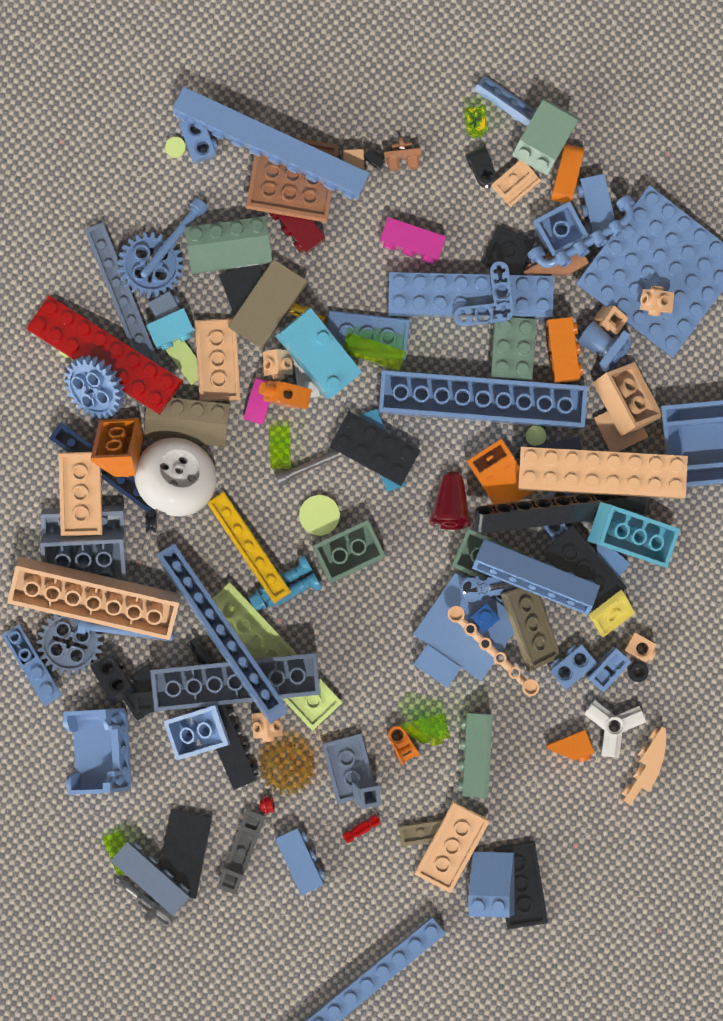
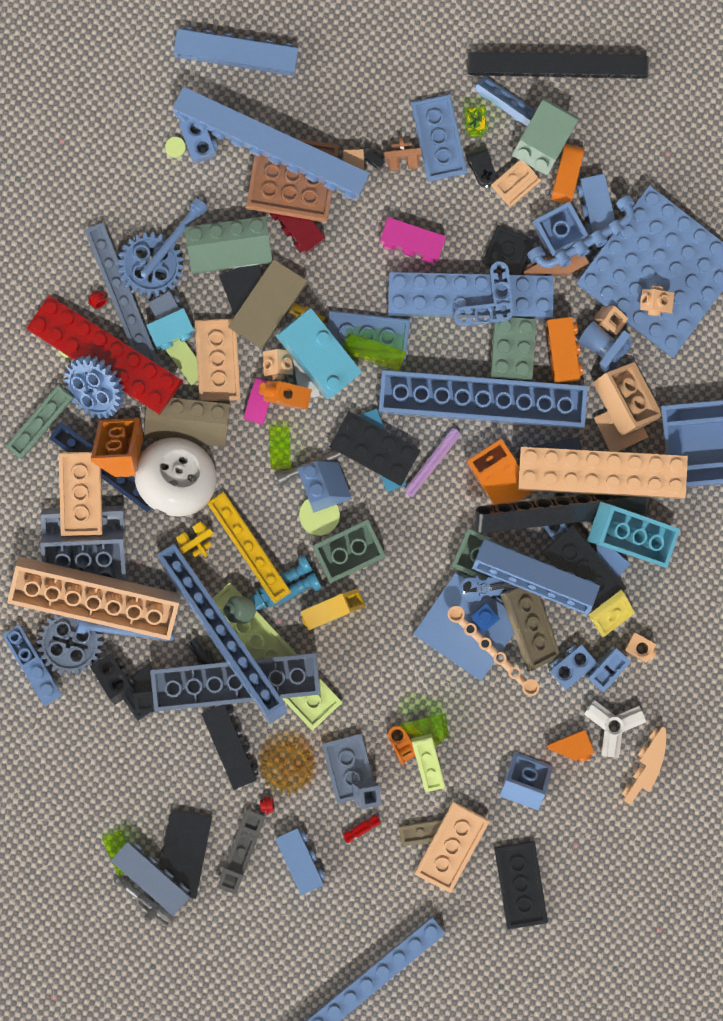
(40, 422): none -> sand green tile
(97, 299): none -> red plate
(99, 751): medium blue windscreen -> none
(151, 523): black bush -> none
(196, 732): medium blue slope -> none
(203, 534): none -> yellow hips
(236, 52): none -> medium blue brick
(240, 609): none -> sand green head
(264, 730): light nougat brick -> none
(324, 484): none -> medium blue slope
(332, 609): none -> yellow slope
(428, 763): none -> yellowish green tile
(432, 462): none -> lavender axle
(437, 666): medium blue brick -> none
(438, 138): none -> medium blue tile
(451, 504): dark red cone -> none
(476, 755): sand green slope -> none
(492, 885): medium blue slope -> none
(526, 781): none -> medium blue slope
(535, 435): yellowish green tile -> none
(558, 65): none -> black beam
(644, 674): black plate -> none

